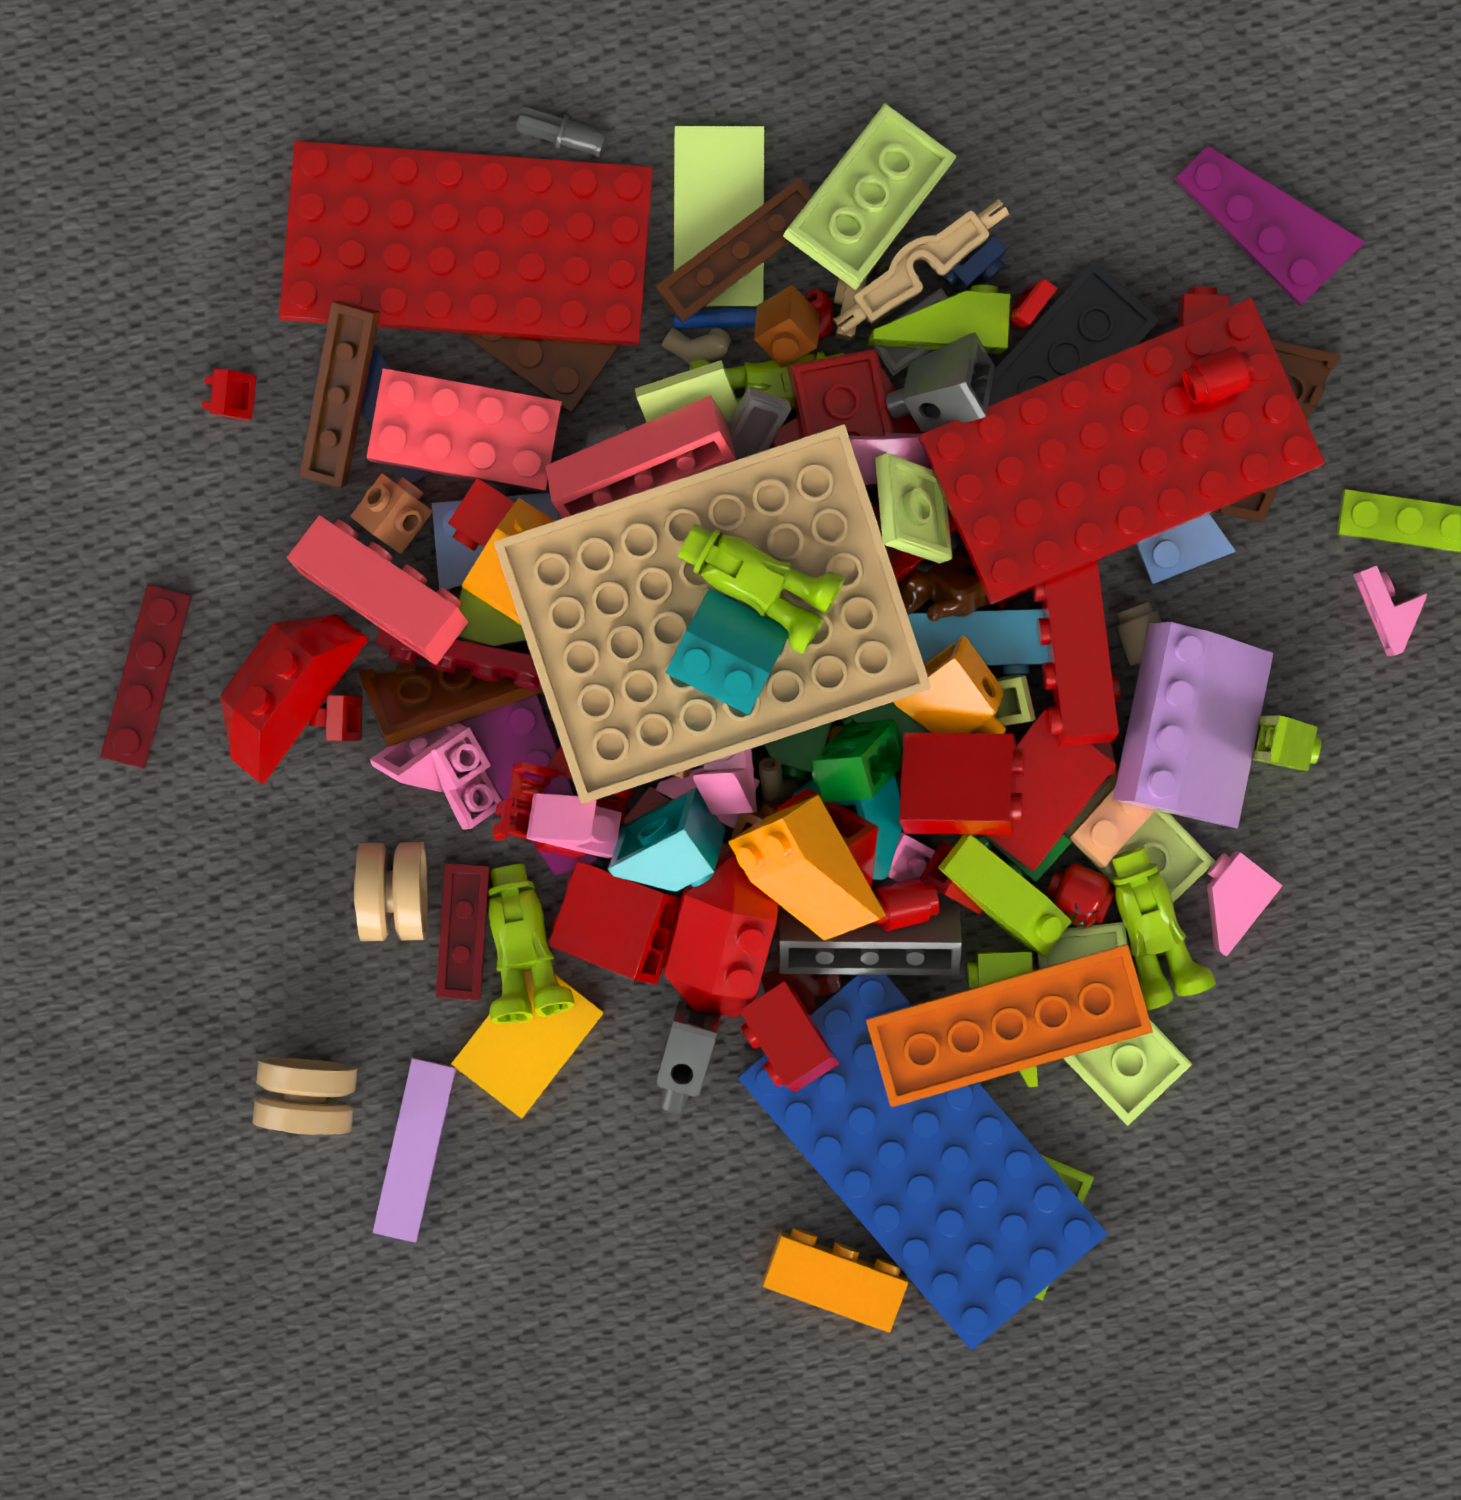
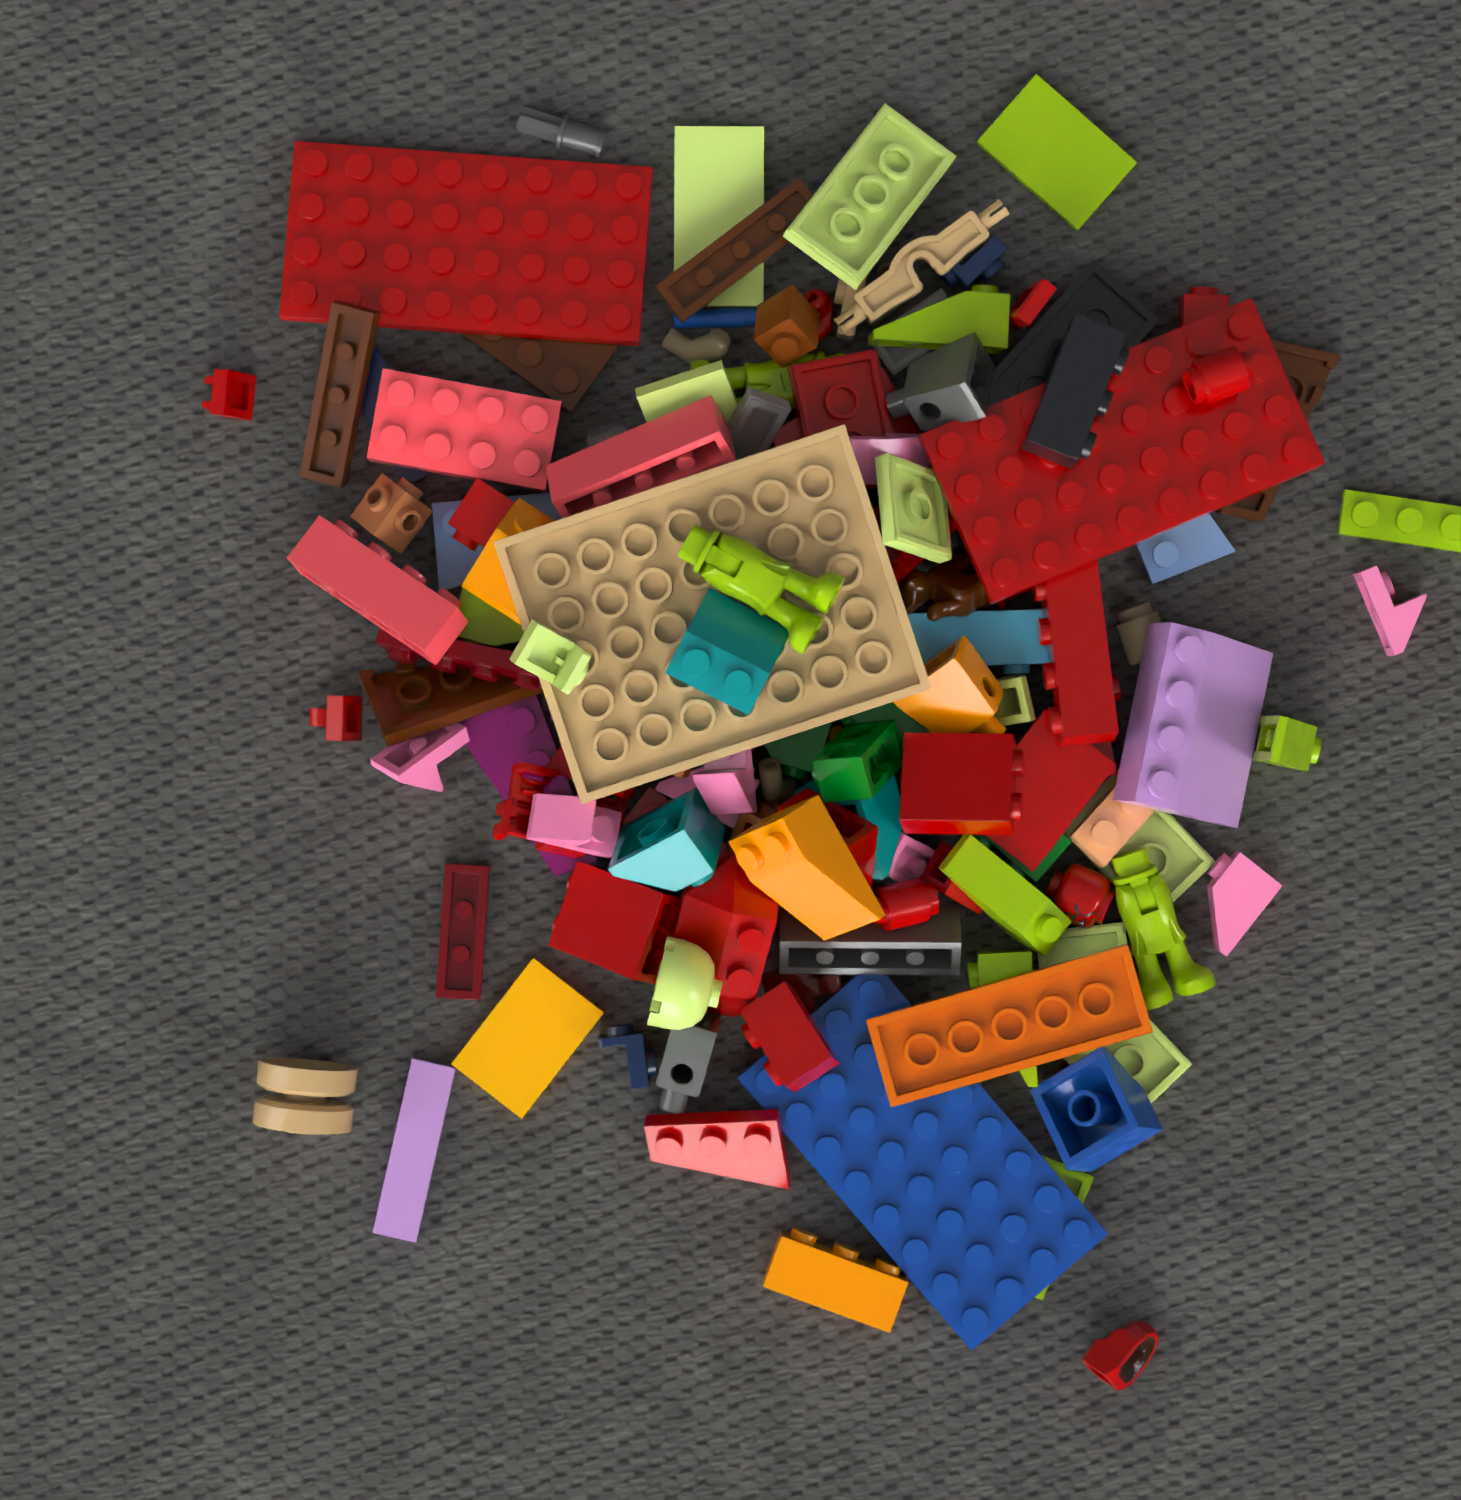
(146, 676): dark red plate -> none
(284, 687): red wedge -> none
(388, 891): tan wheel -> none
(463, 778): bright pink slope -> none
(522, 946): lime piece -> none
(551, 657): none -> yellowish green bracket
(640, 1060): none -> dark blue bracket
(683, 986): none -> yellowish green cylinder
(722, 1143): none -> wing
(1056, 152): none -> lime tile
(1076, 392): none -> black brick
(1095, 1111): none -> blue slope
(1122, 1354): none -> red rock
(1272, 227): magenta wing -> none

